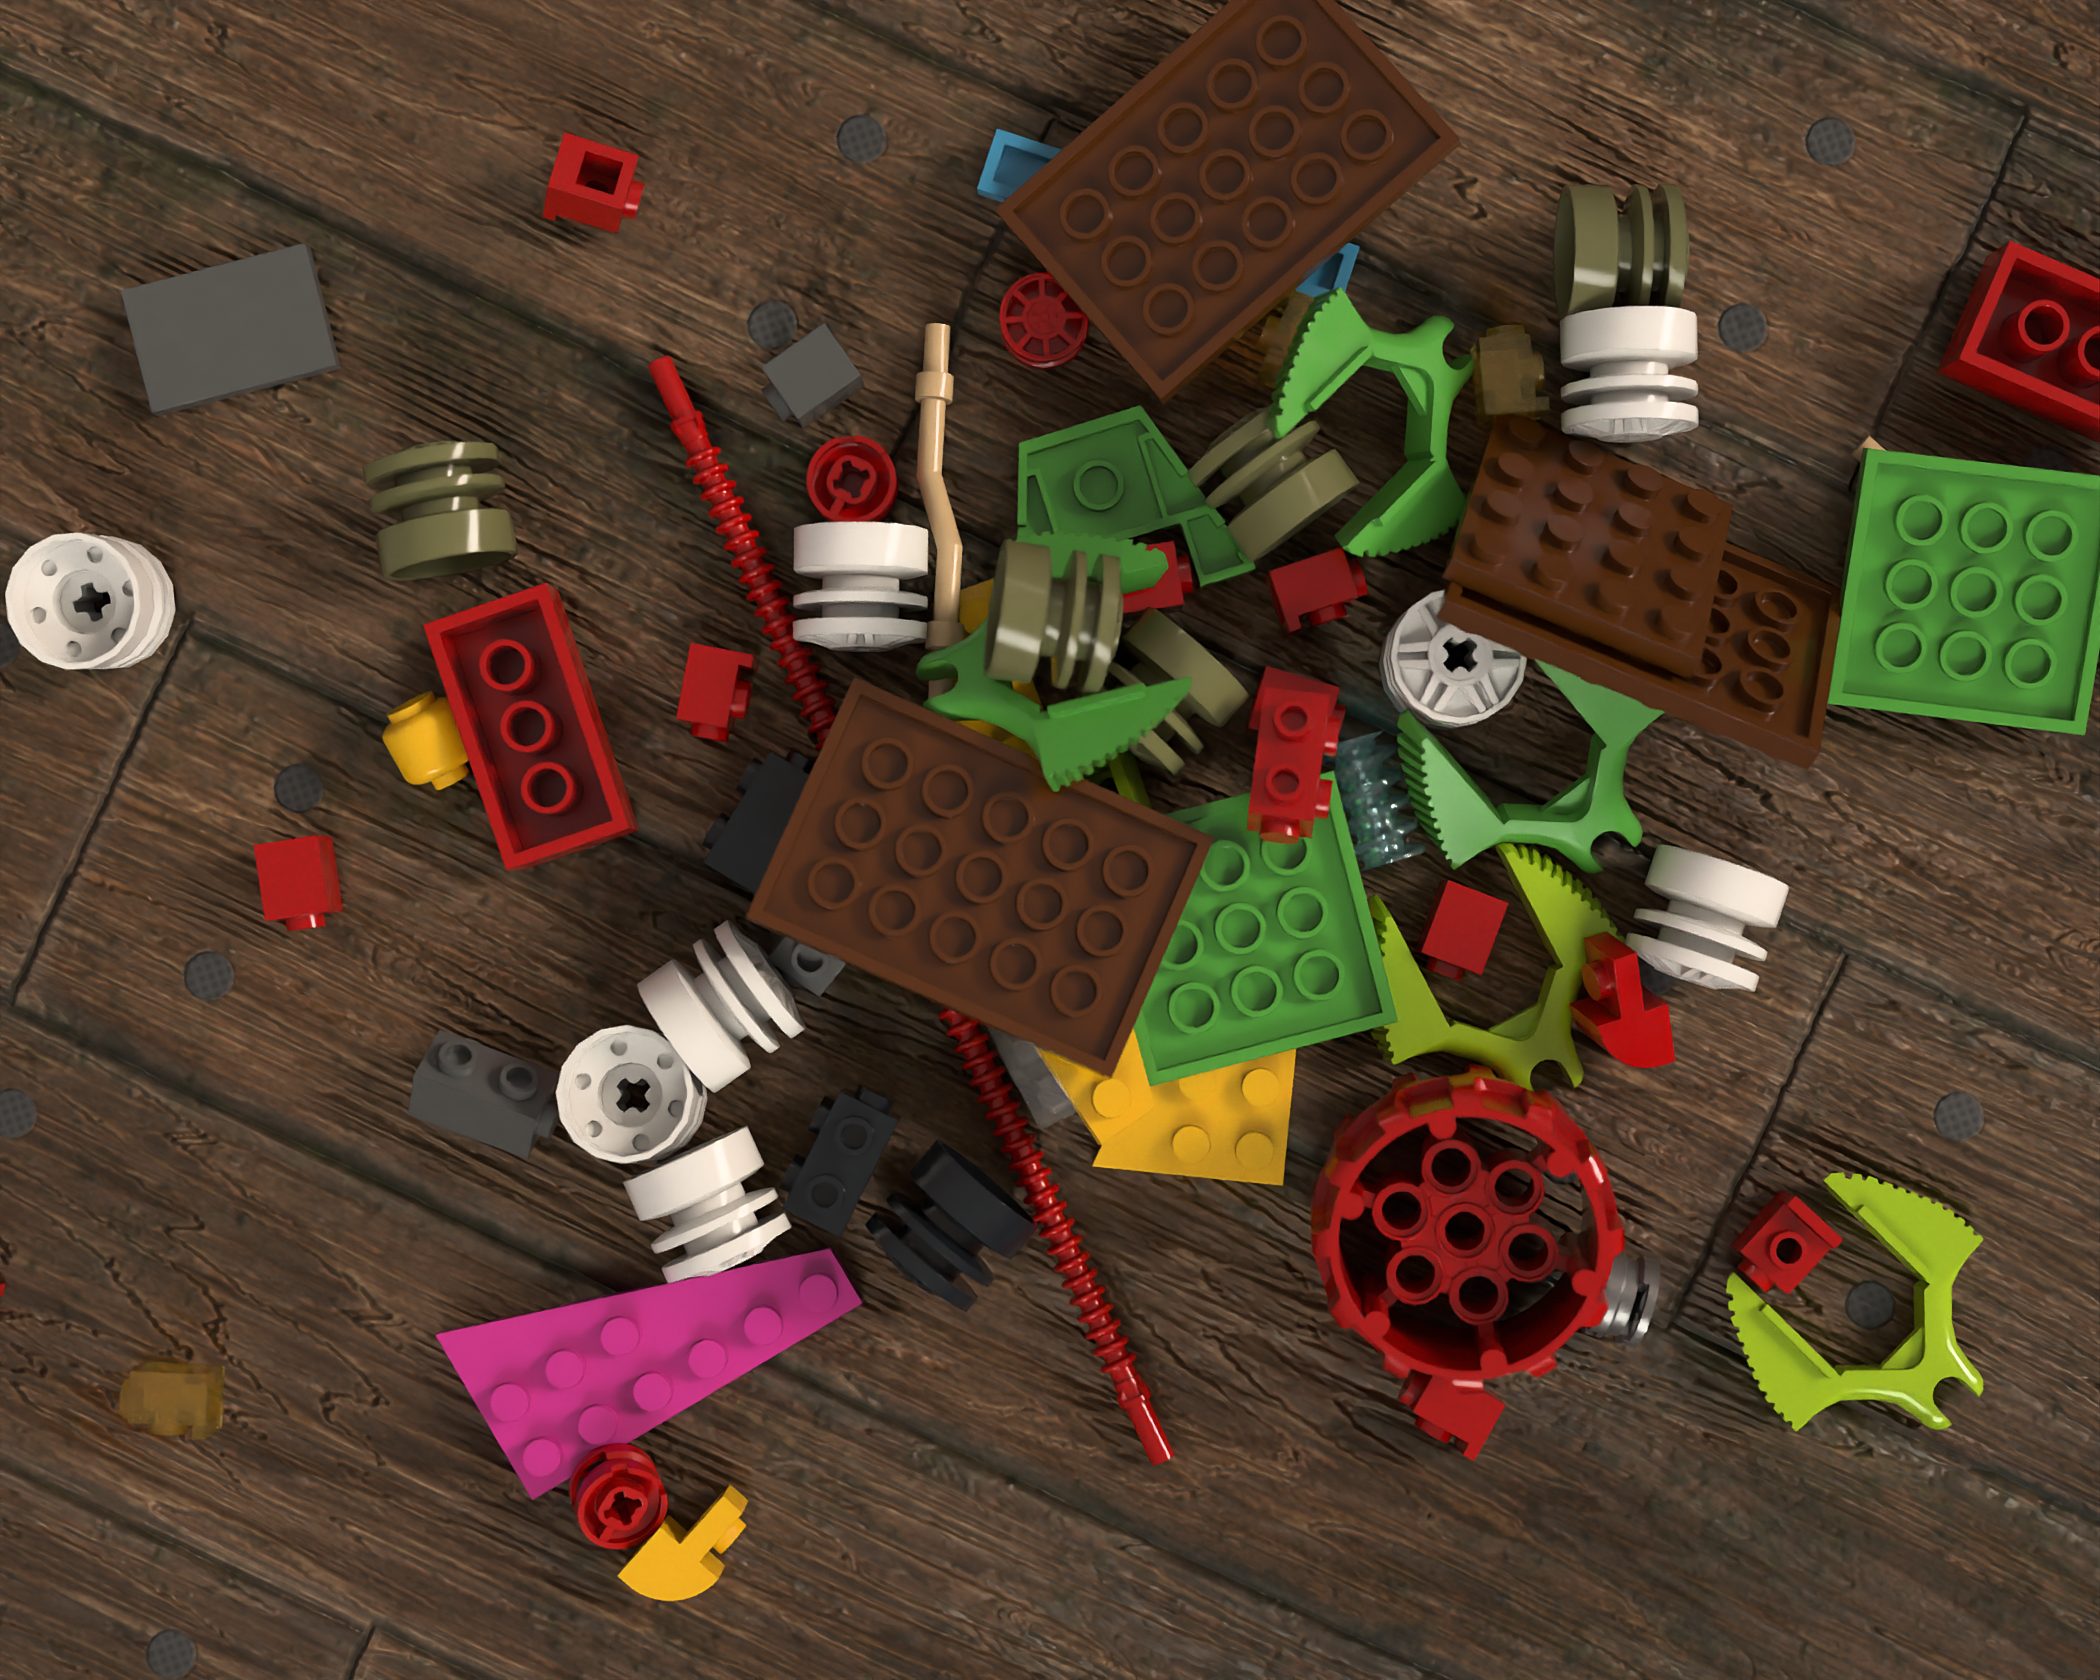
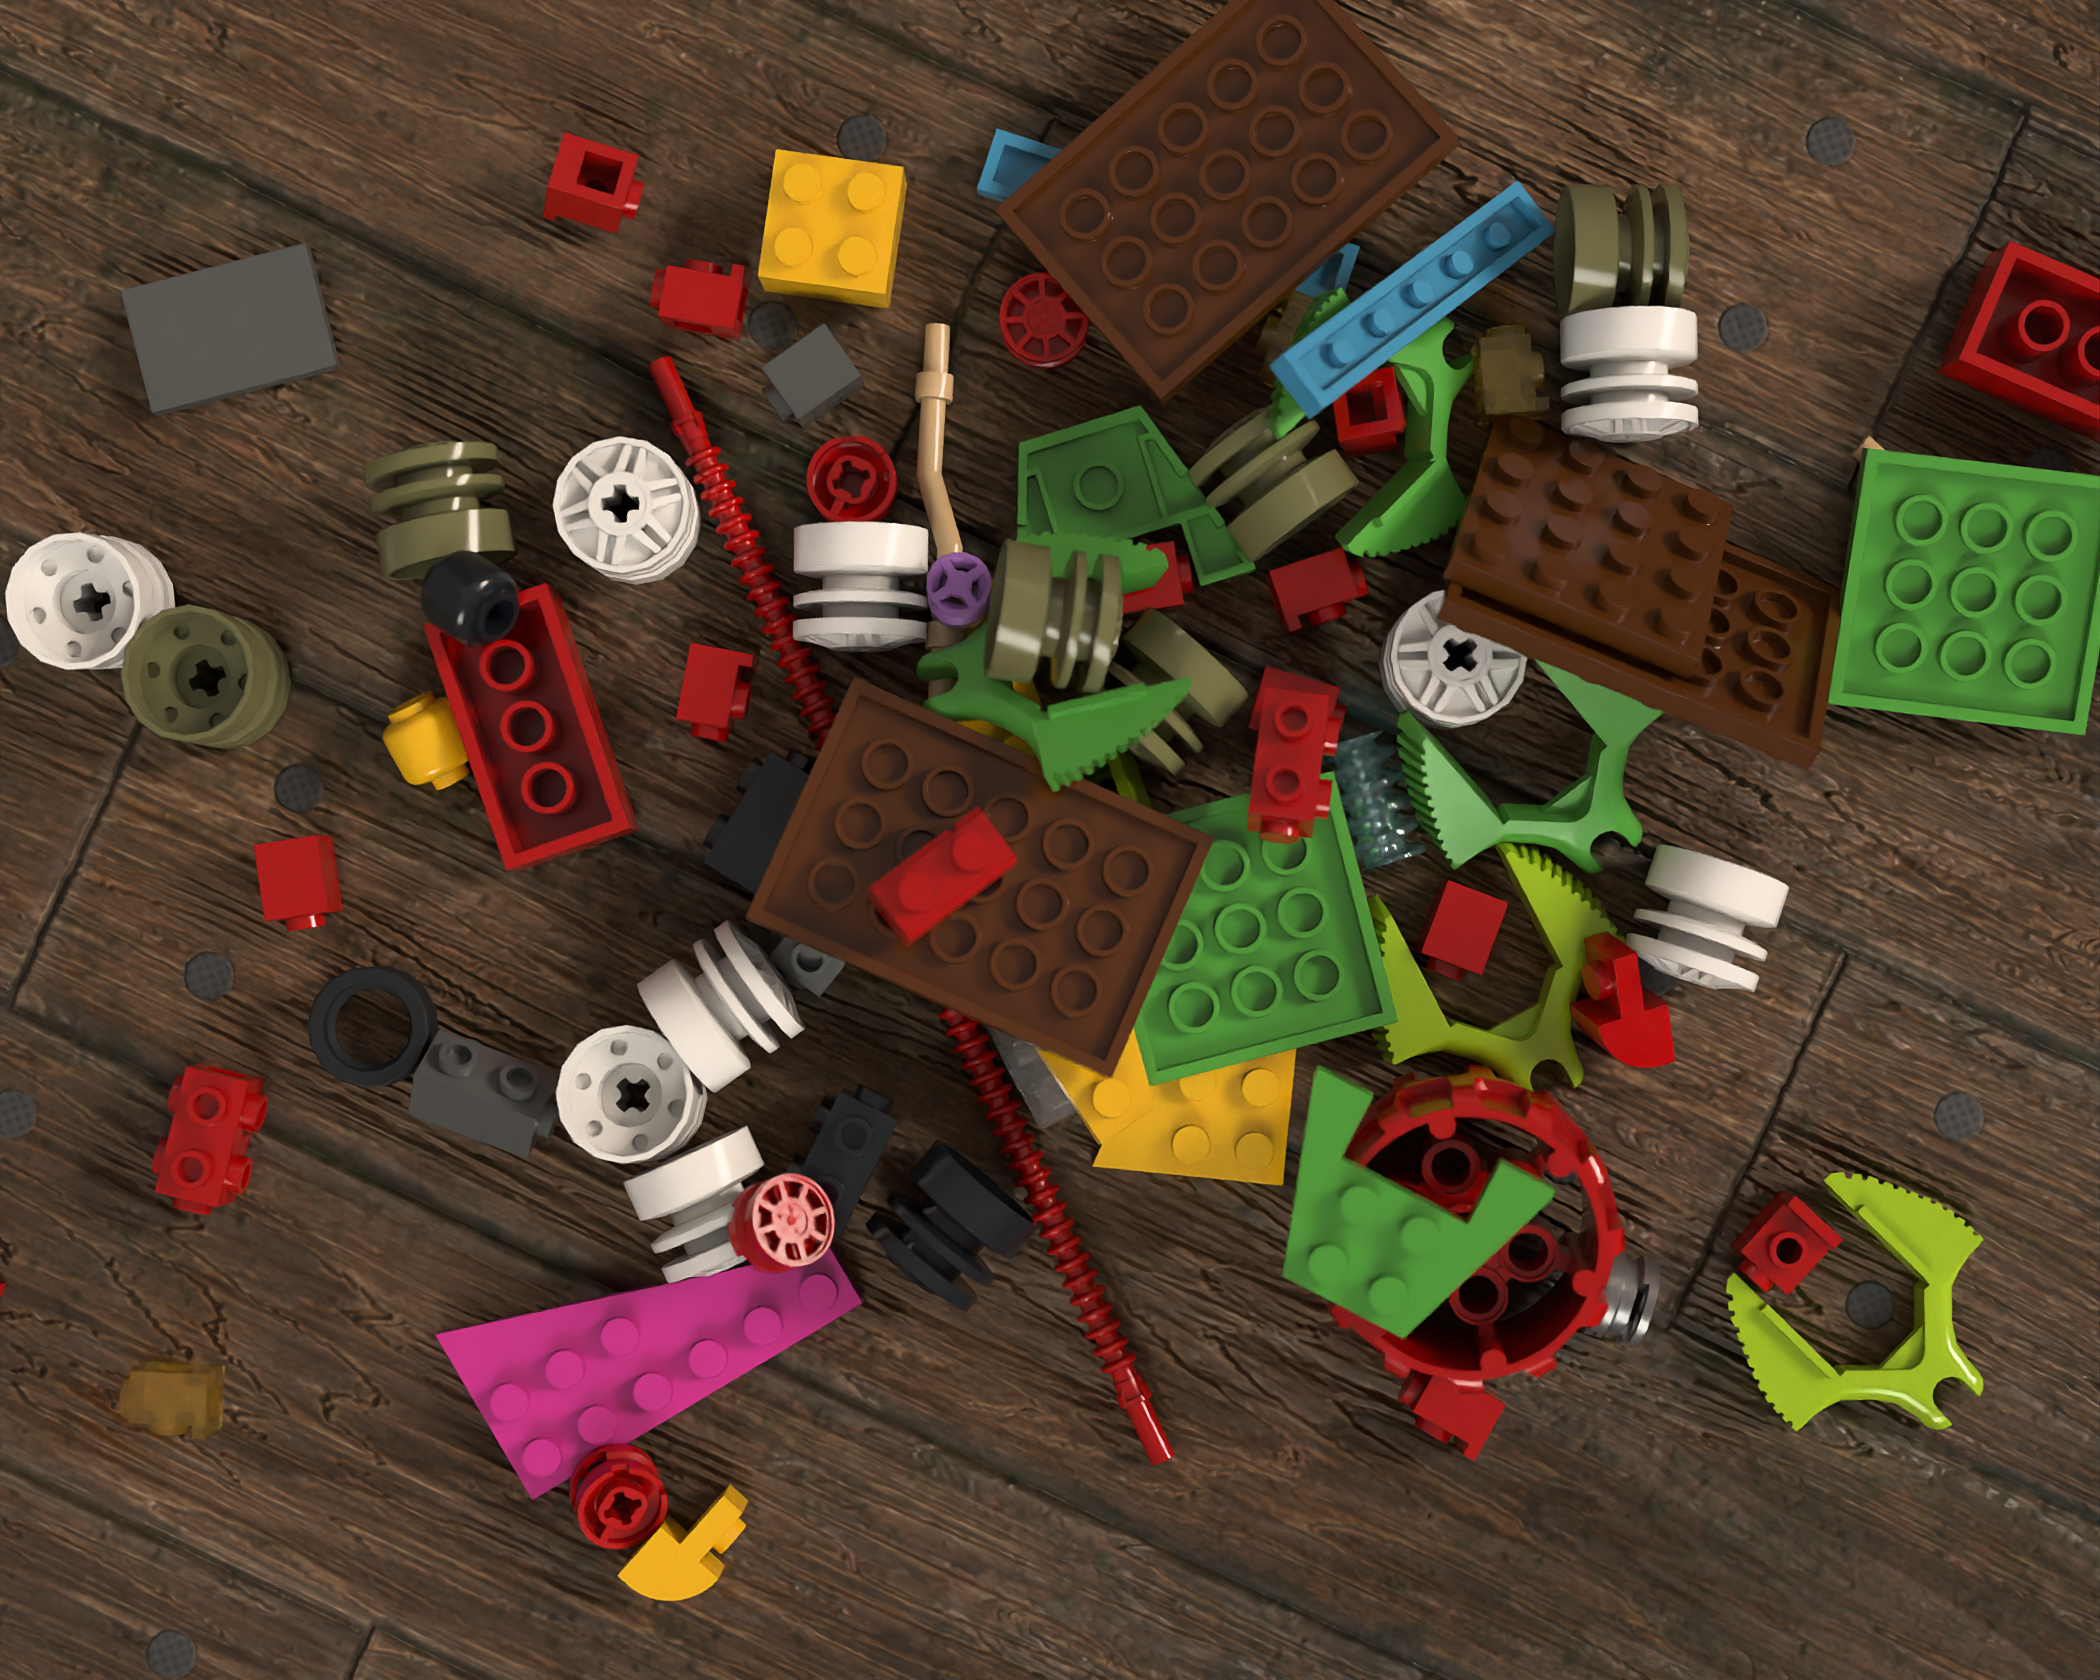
(176, 661): none -> olive wheel
(209, 1137): none -> red brick
(324, 1030): none -> black tyre
(470, 598): none -> black head
(655, 536): none -> white wheel
(702, 298): none -> red brick
(781, 1223): none -> red wheel
(832, 228): none -> yellow brick
(942, 877): none -> red brick
(954, 577): none -> medium lavender wheel
(1370, 415): none -> red brick
(1378, 1242): none -> bright green wing
(1411, 300): none -> dark azure plate

